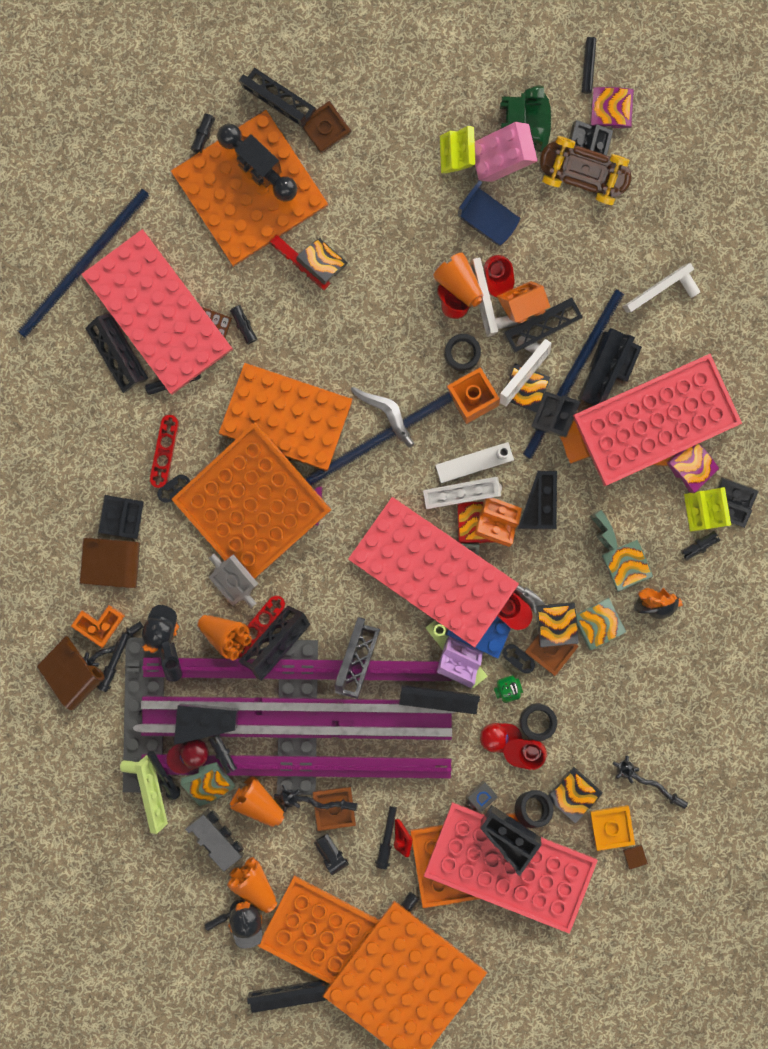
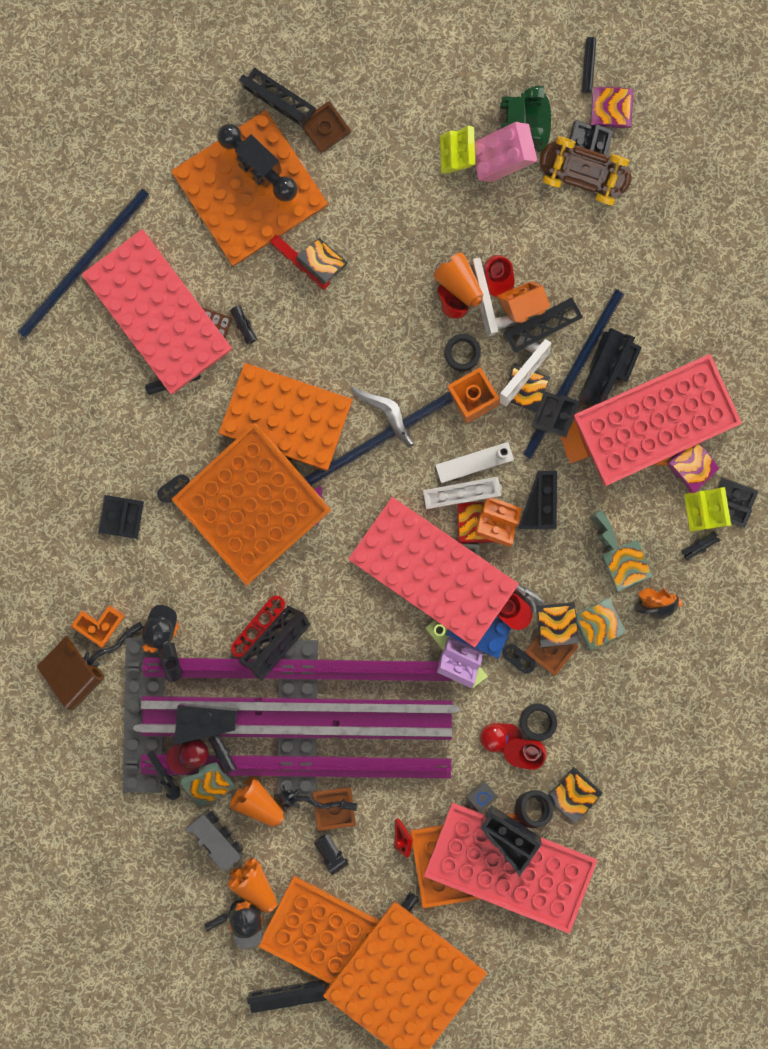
(110, 562): reddish brown door -> none
(110, 670): black pin -> none
(117, 349): black fence -> none
(149, 790): yellowish green piece -> none
(160, 451): red beam -> none
(202, 133): black pin -> none
(225, 635): orange cone -> none
(233, 580): light grey plate -> none
(351, 653): black fence -> none
(385, 848): black pin -> none
(439, 699): black fence -> none
(488, 216): dark blue piece -> none
(508, 689): green head -> none
(612, 827): light orange plate -> none
(627, 771): black piece -> none
(635, 856): reddish brown tile -> none
(680, 274): white piece -> none

